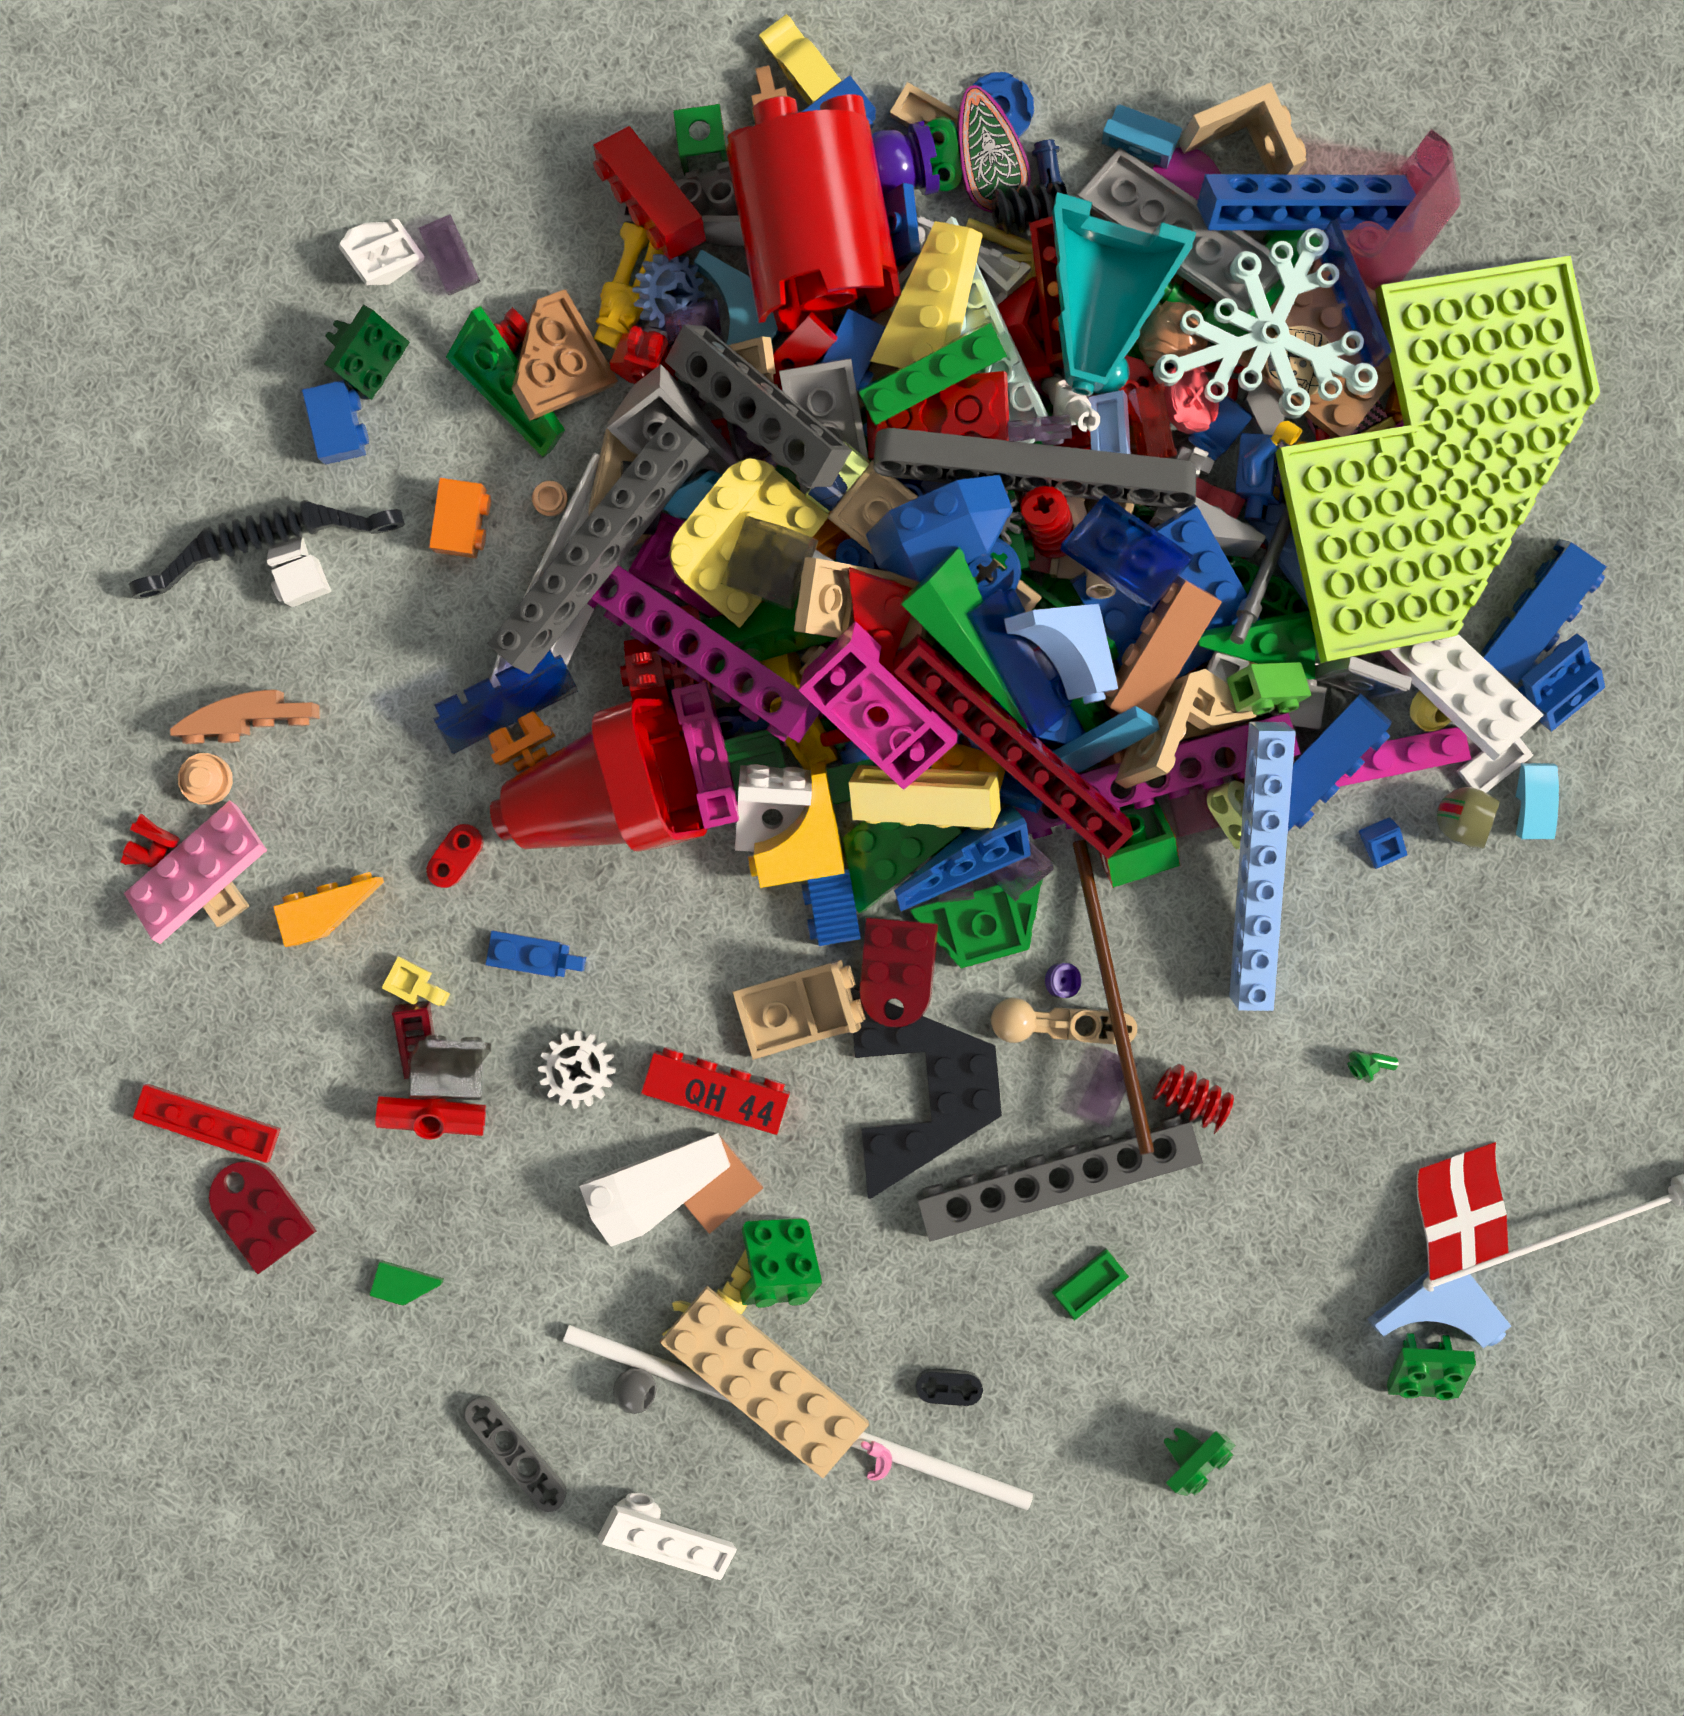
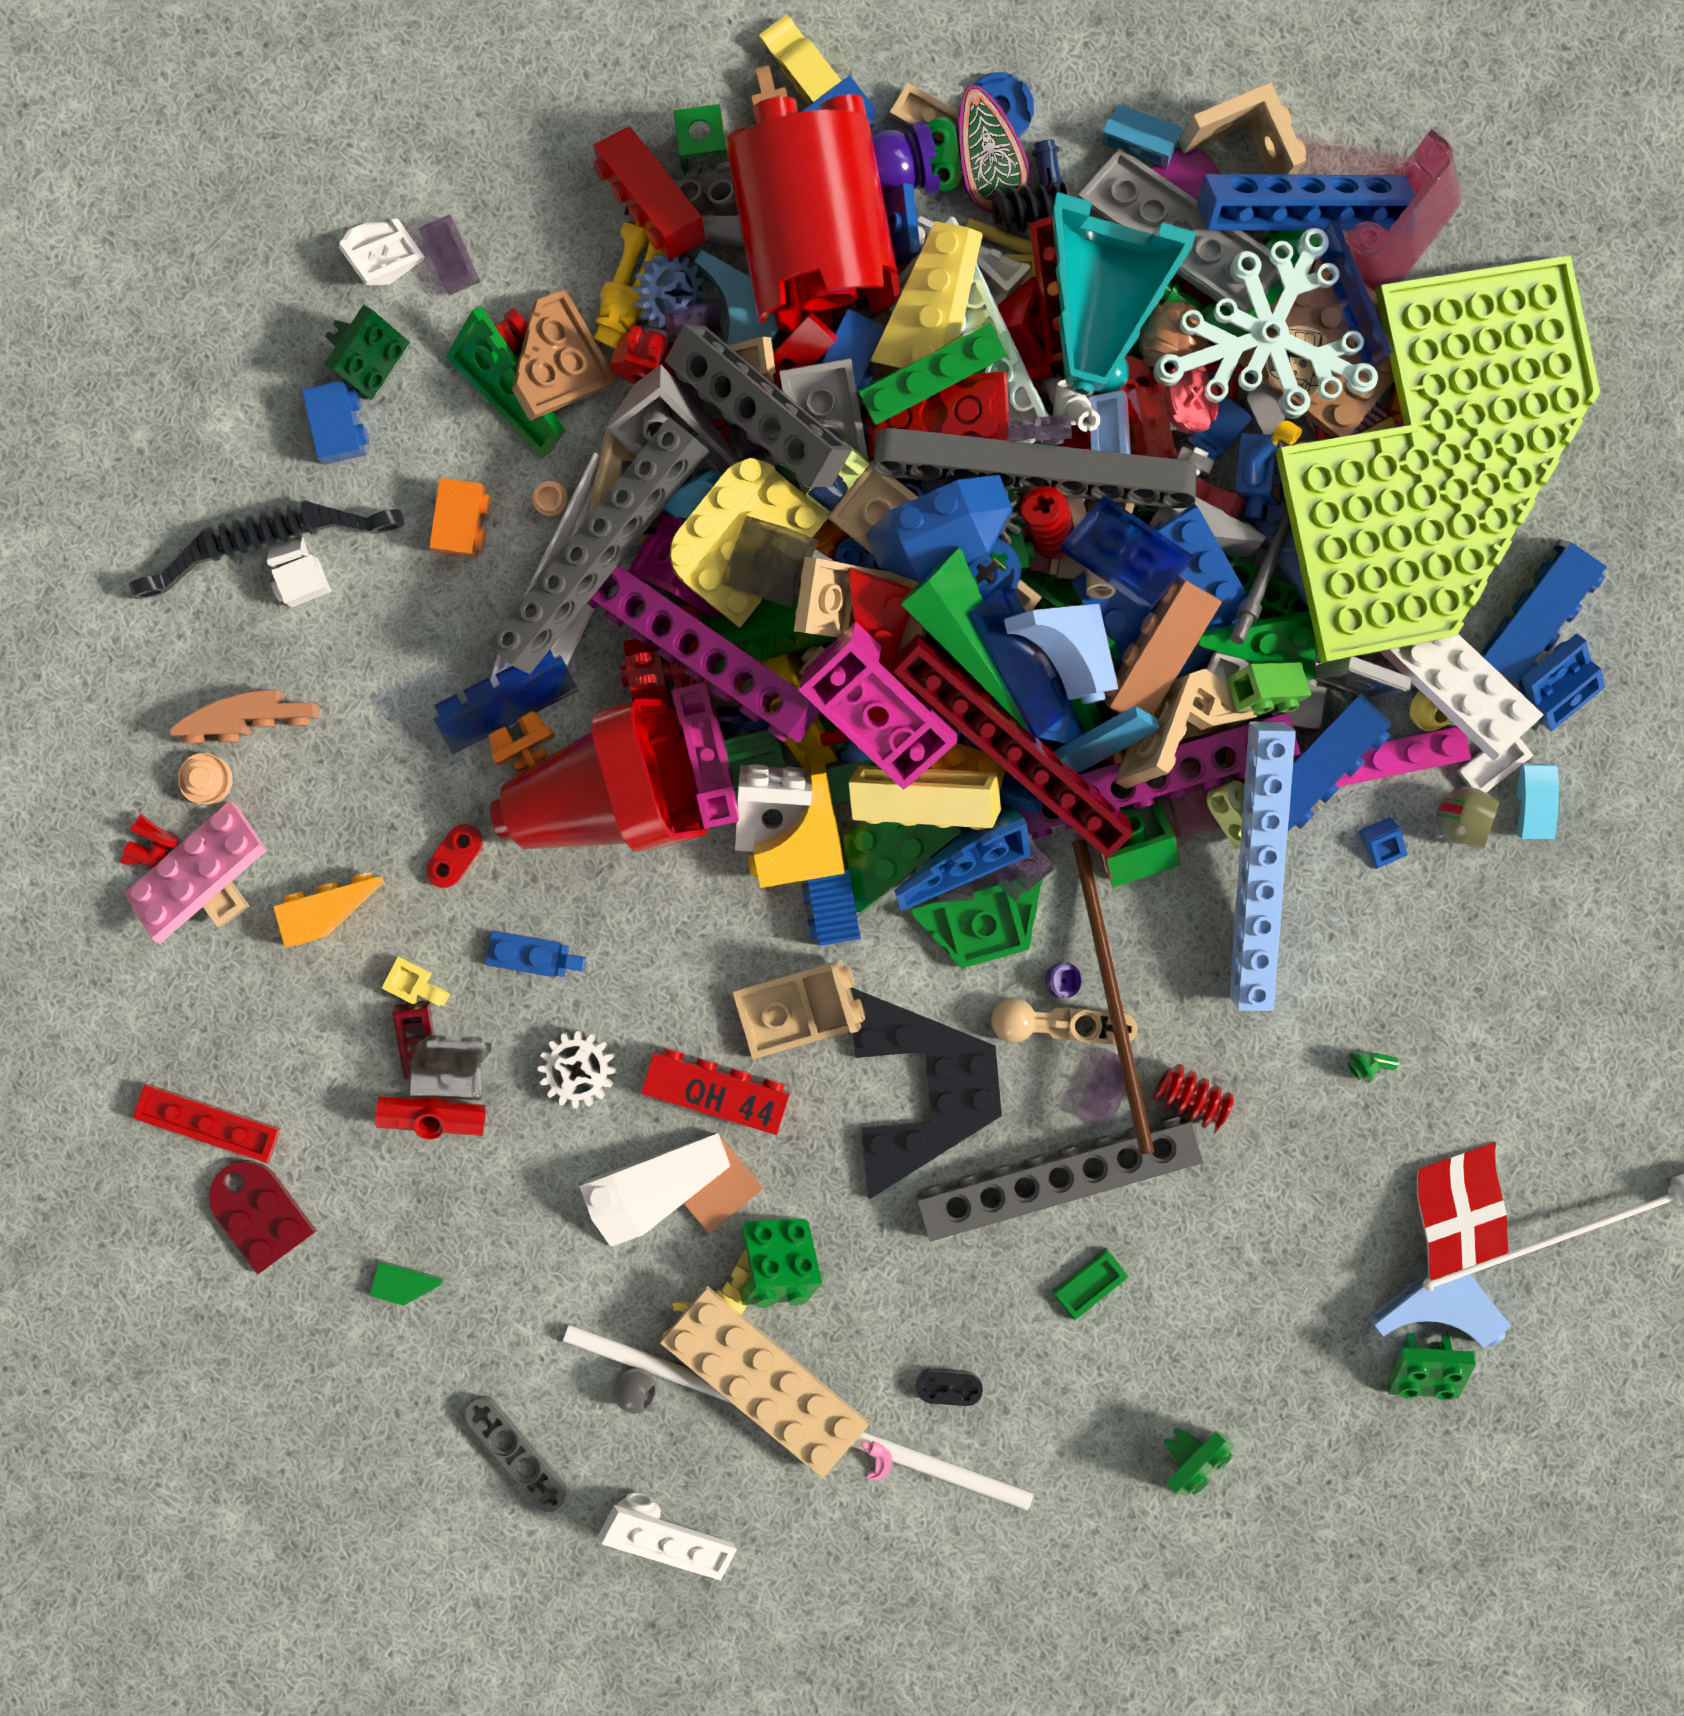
(897, 966): dark red plate -> none

